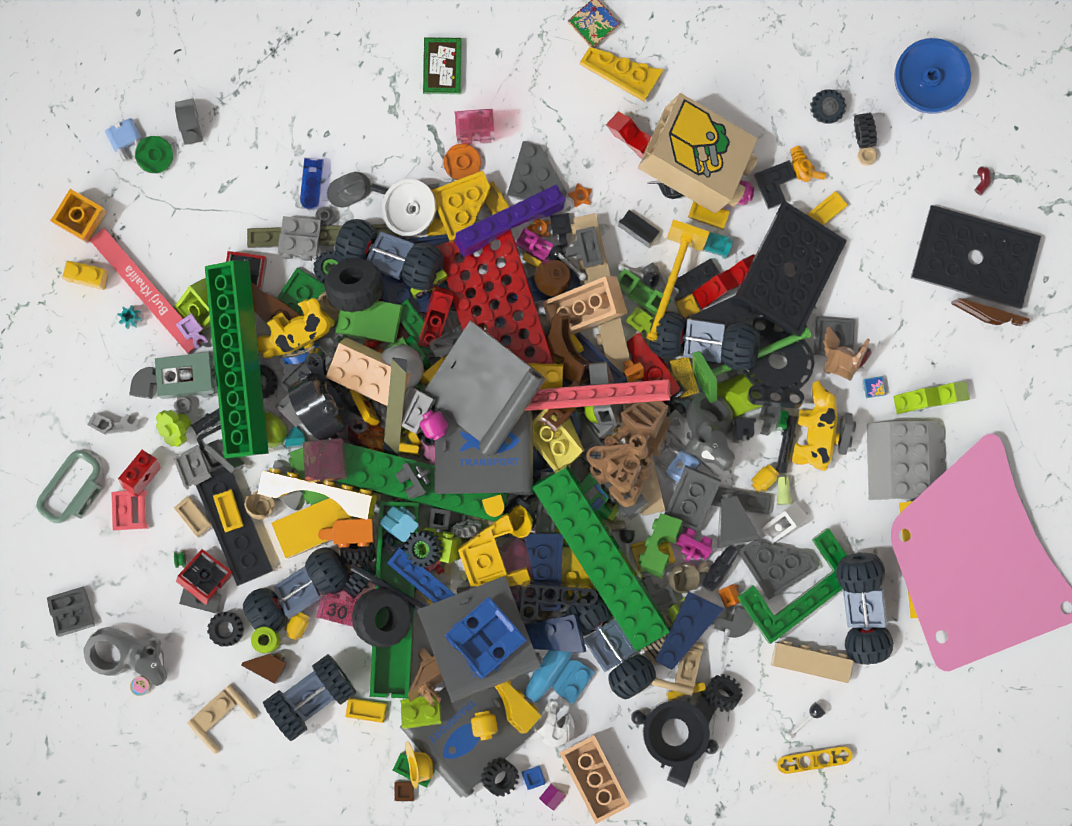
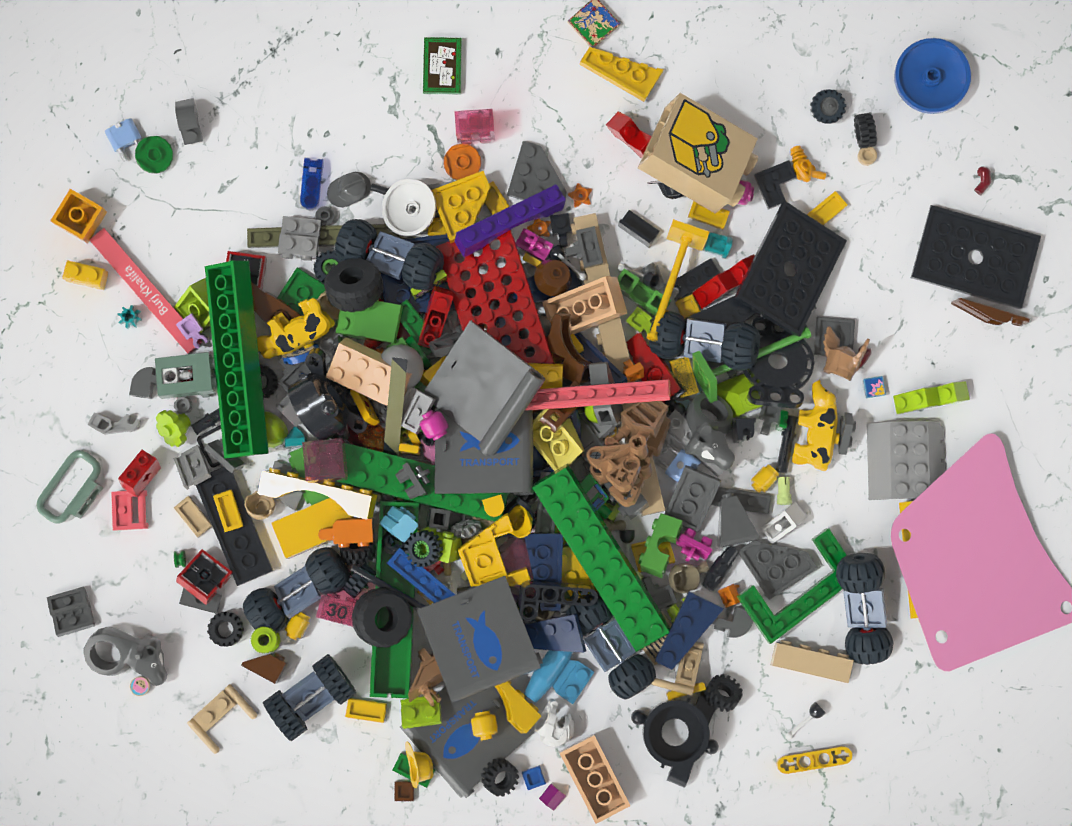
(495, 627): blue piece -> none

